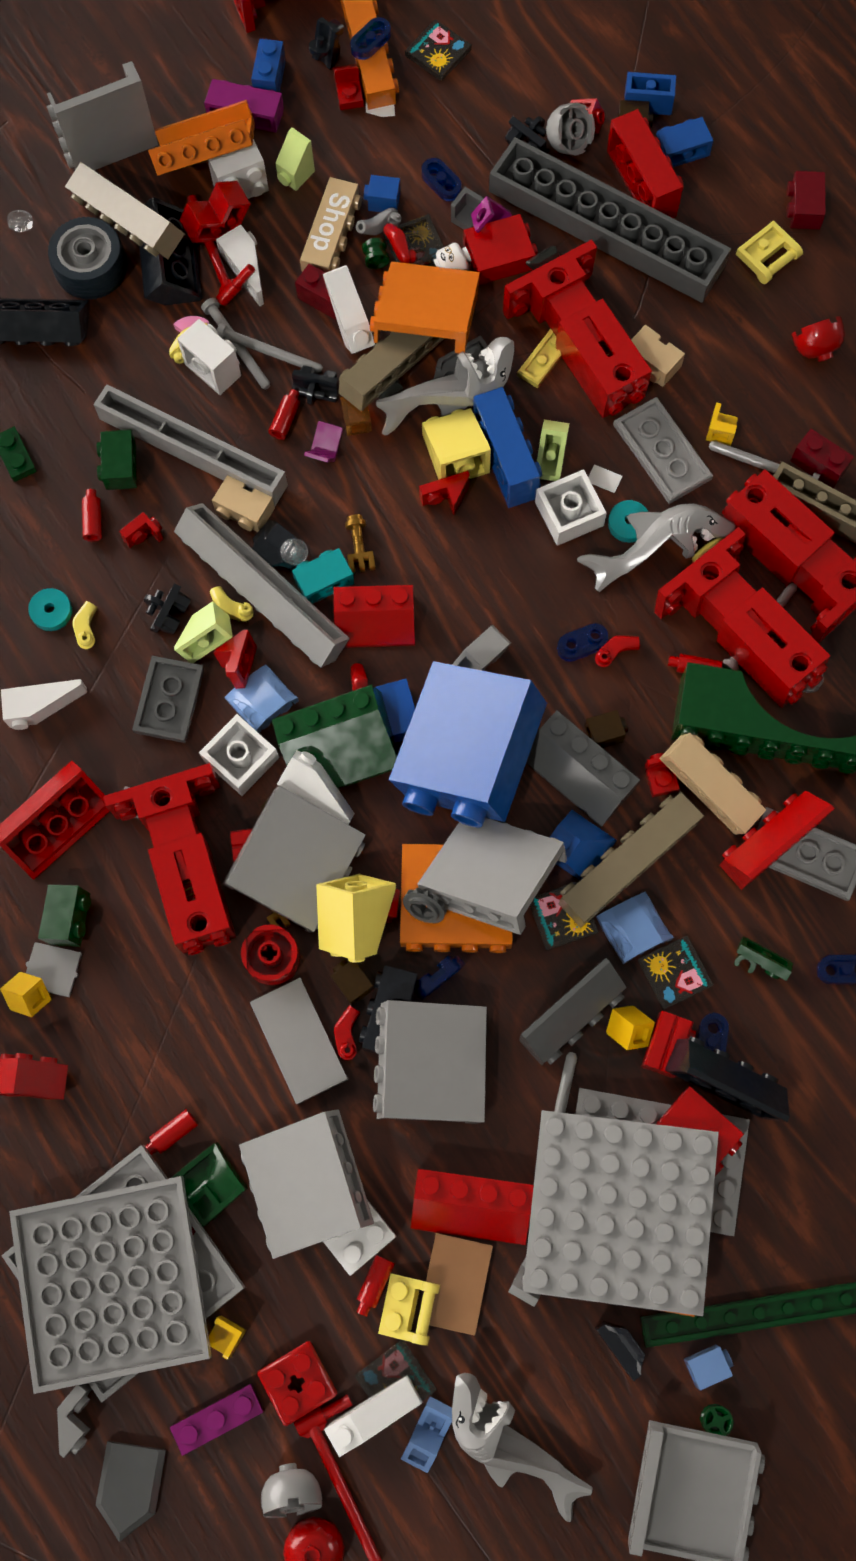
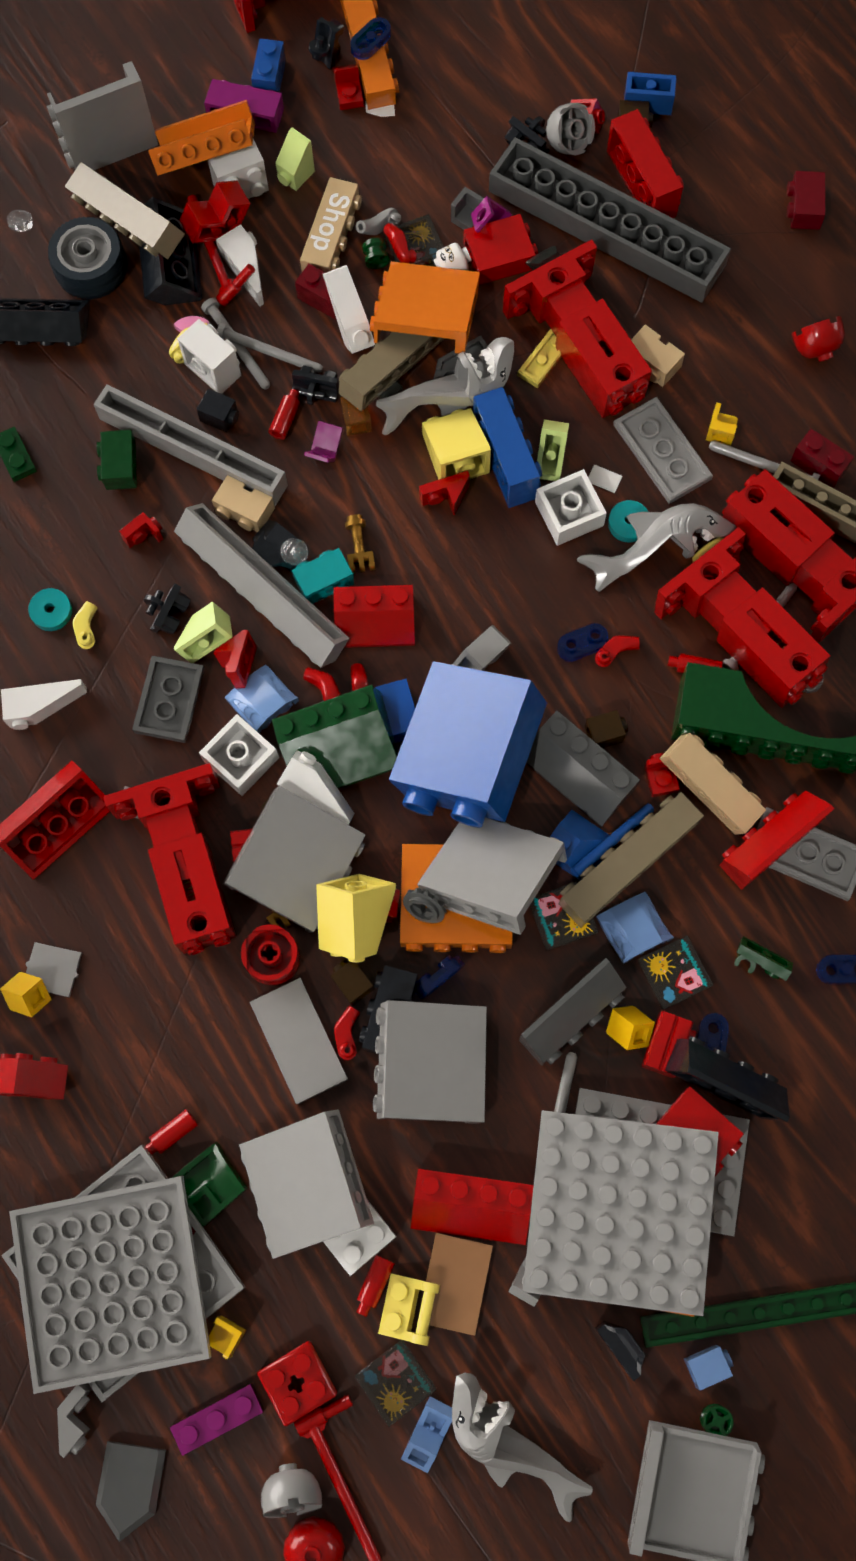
(64, 915): dark green brick -> none
(91, 516): red cylinder -> none
(217, 410): none -> black brick
(235, 610): light yellow arm -> none
(323, 682): none -> red arm
(372, 1415): white slope -> none
(382, 193): blue brick -> none
(438, 50): clear smoke tile -> none
(443, 181): clear blue plate -> none
(611, 840): none -> blue bar
(686, 141): blue brick -> none
(763, 246): light yellow plate -> none

